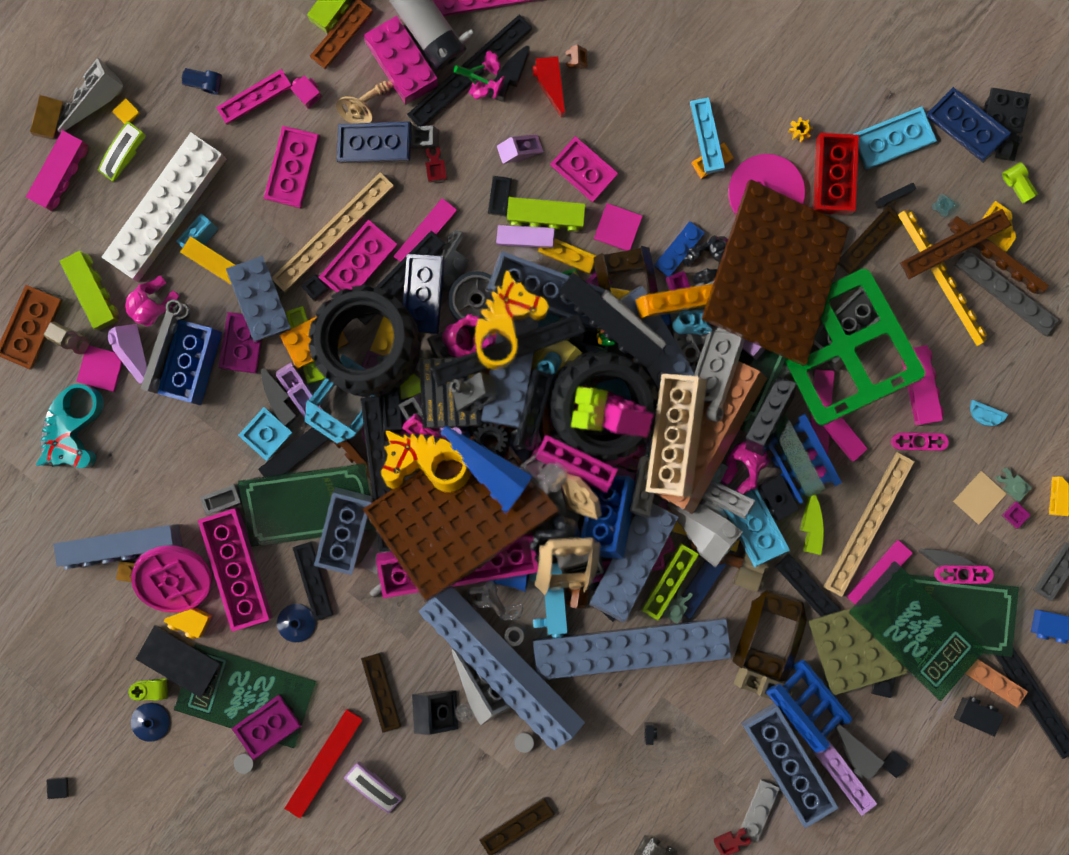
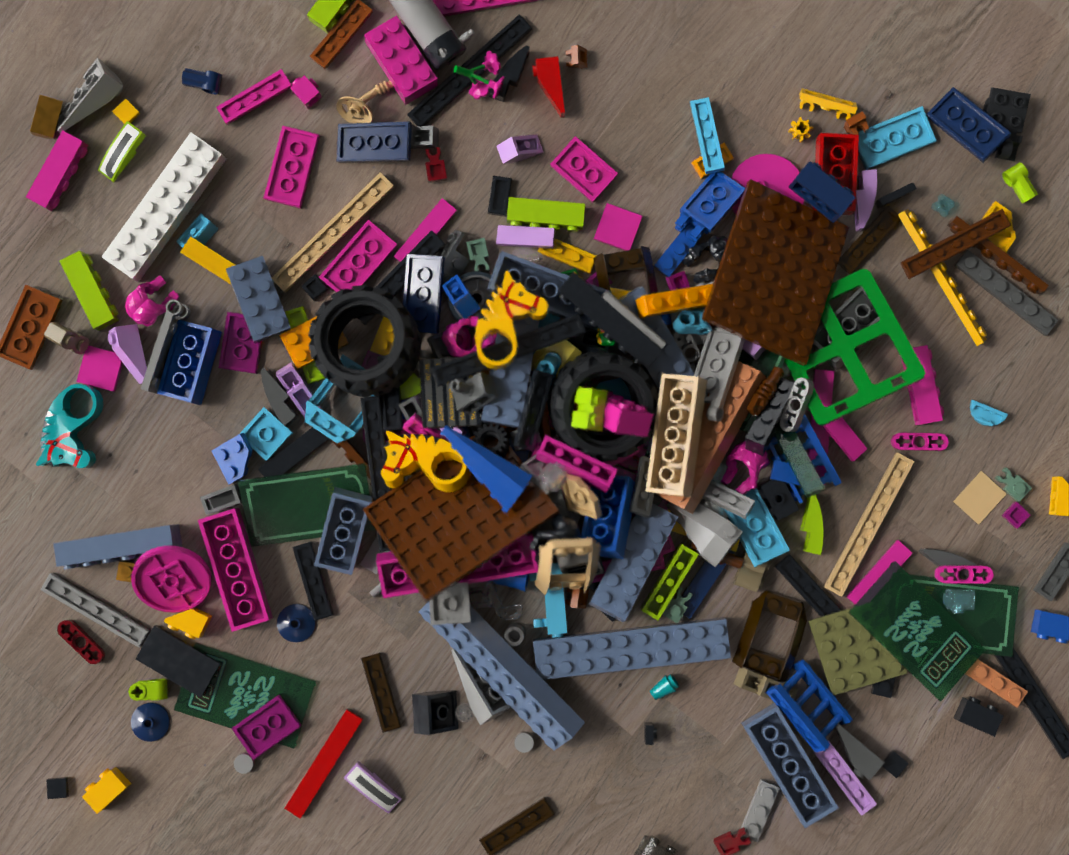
(72, 642): none -> dark red beam
(95, 610): none -> light grey tile
(108, 788): none -> yellow brick
(233, 458): none -> plate
(451, 606): none -> light grey plate
(461, 297): none -> blue slope
(477, 252): none -> sand green plate
(664, 687): none -> teal cone
(709, 204): none -> blue tile
(765, 392): none -> reddish brown hinge
(782, 472): none -> blue tile
(796, 420): none -> light grey beam
(822, 191): none -> dark blue brick
(827, 103): none -> yellow plate
(855, 122): none -> dark orange tile
(865, 197): none -> lavender slope
(959, 600): none -> clear light blue brick

